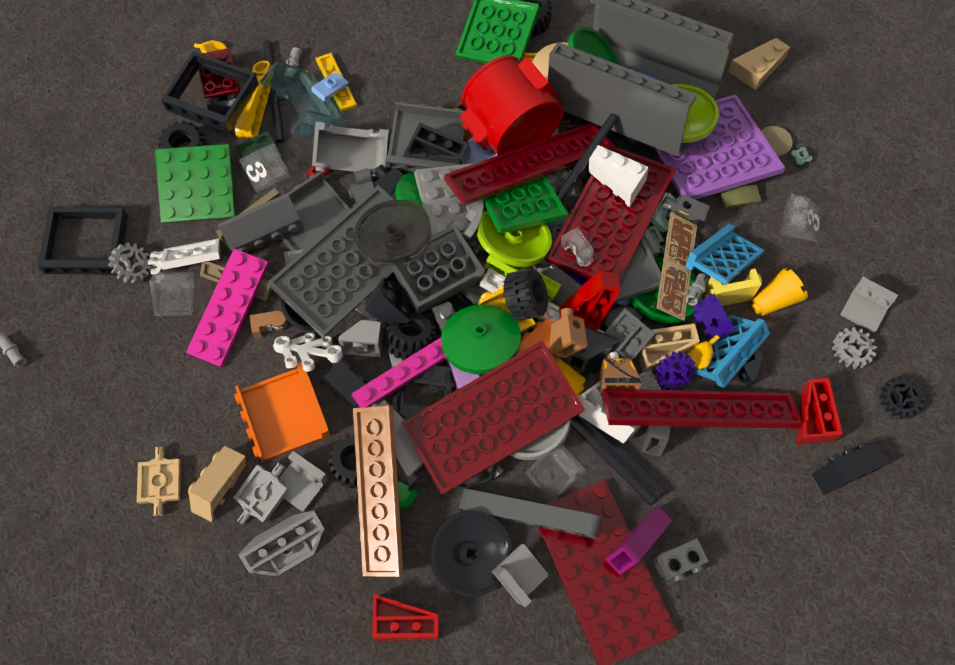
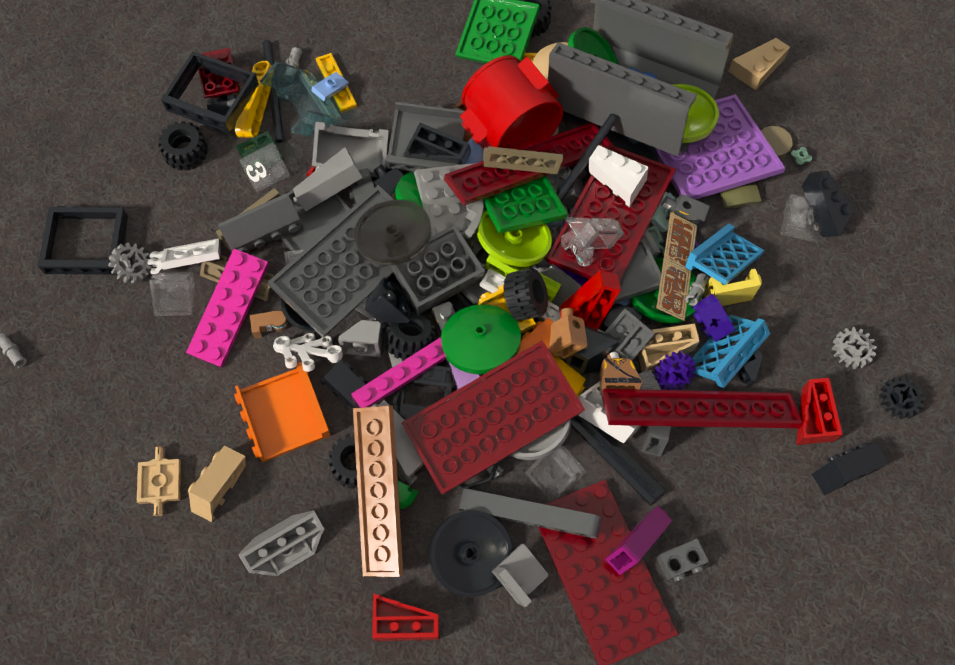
(195, 183): green plate -> none
(209, 46): yellow piece -> none
(261, 493): light grey plate -> none
(303, 480): light grey bracket -> none
(327, 180): none -> light grey slope
(522, 160): none -> dark tan fence
(596, 232): none -> clear slope
(703, 353): yellow piece -> none
(779, 293): yellow cone -> none
(828, 202): none -> black wedge
(868, 304): light grey bracket -> none

